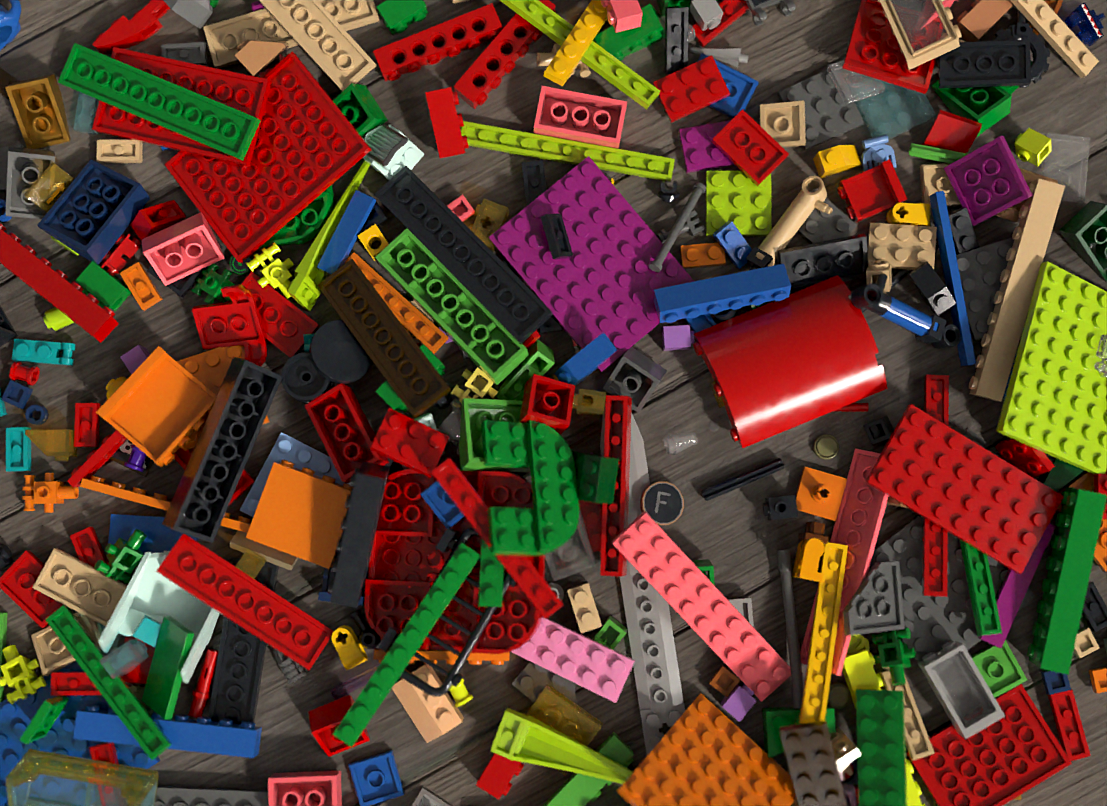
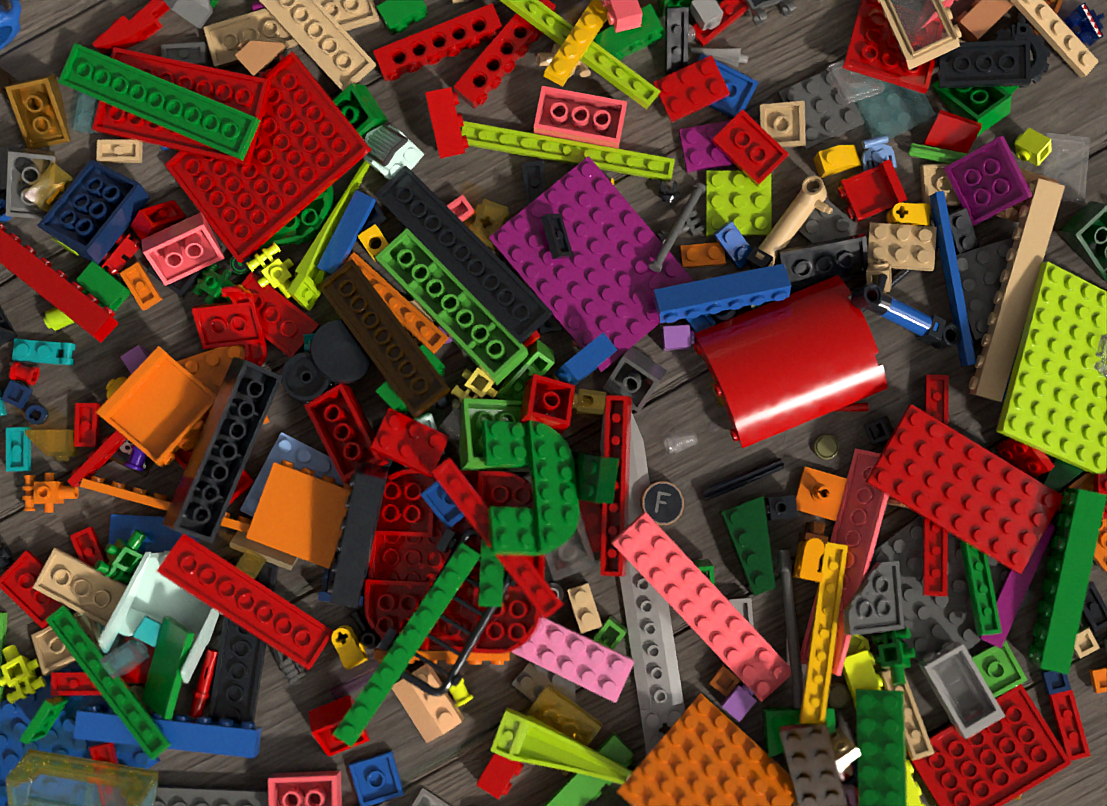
(750, 541): none -> dark green wedge
(932, 288): black slope -> none

